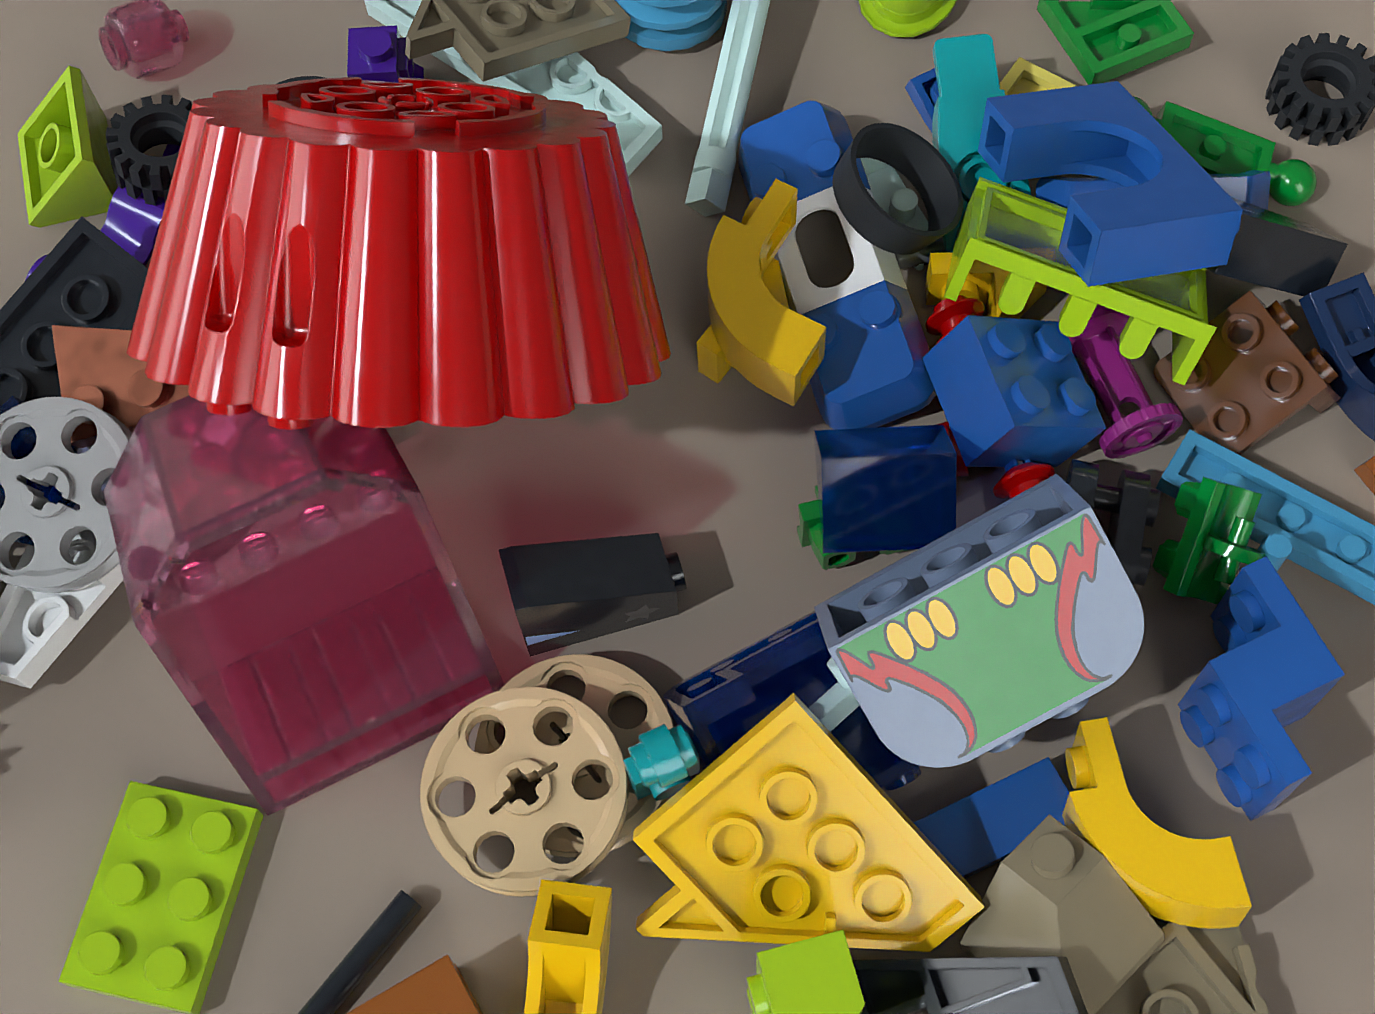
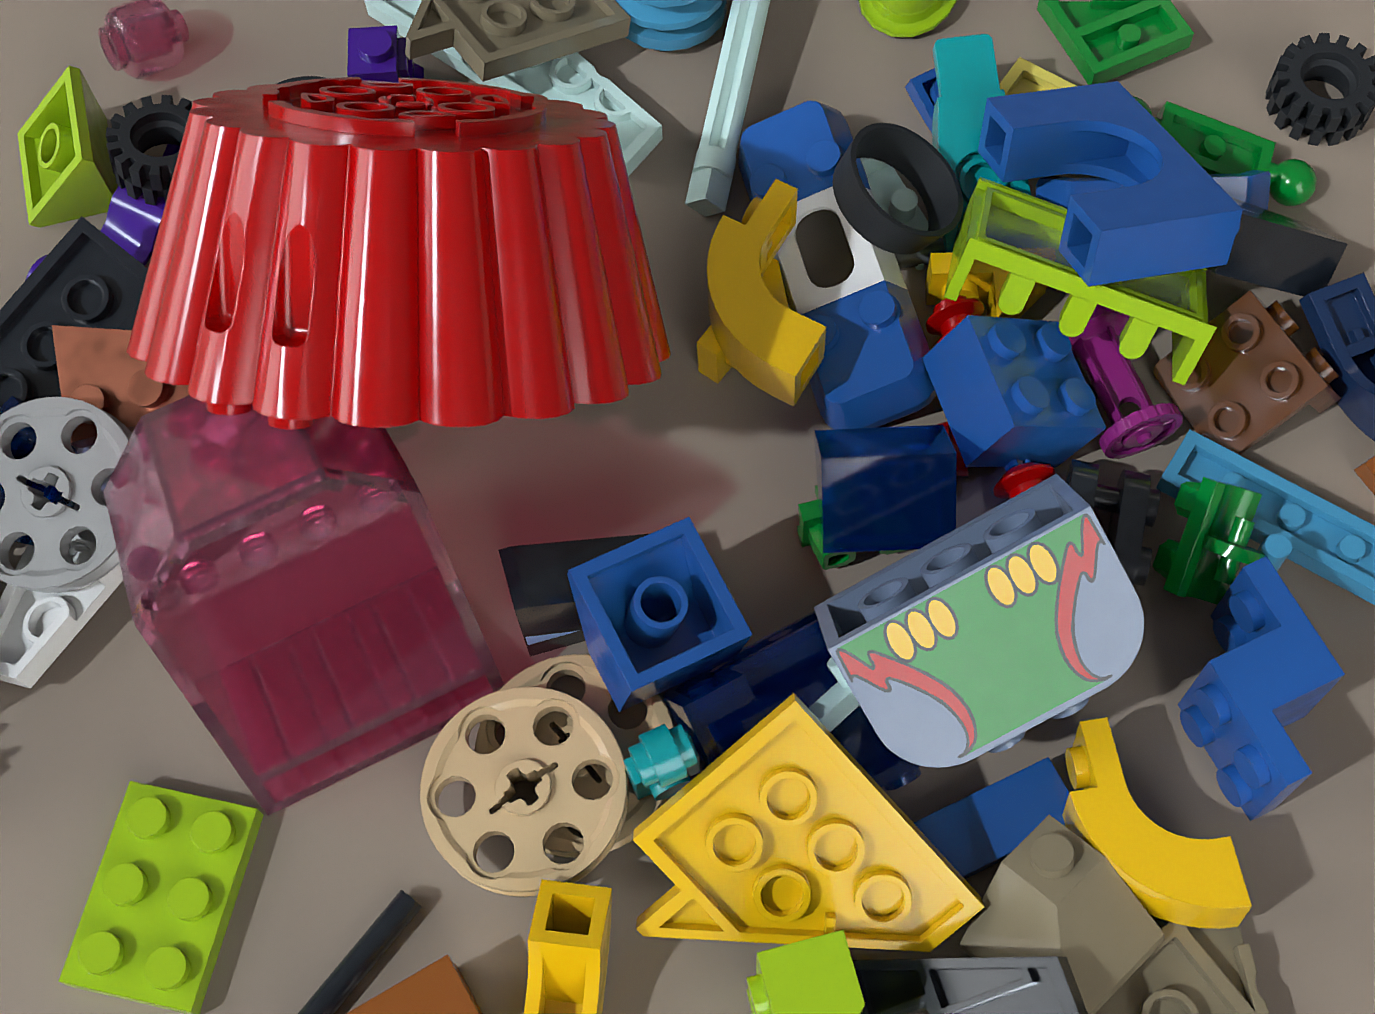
(656, 613): none -> blue slope

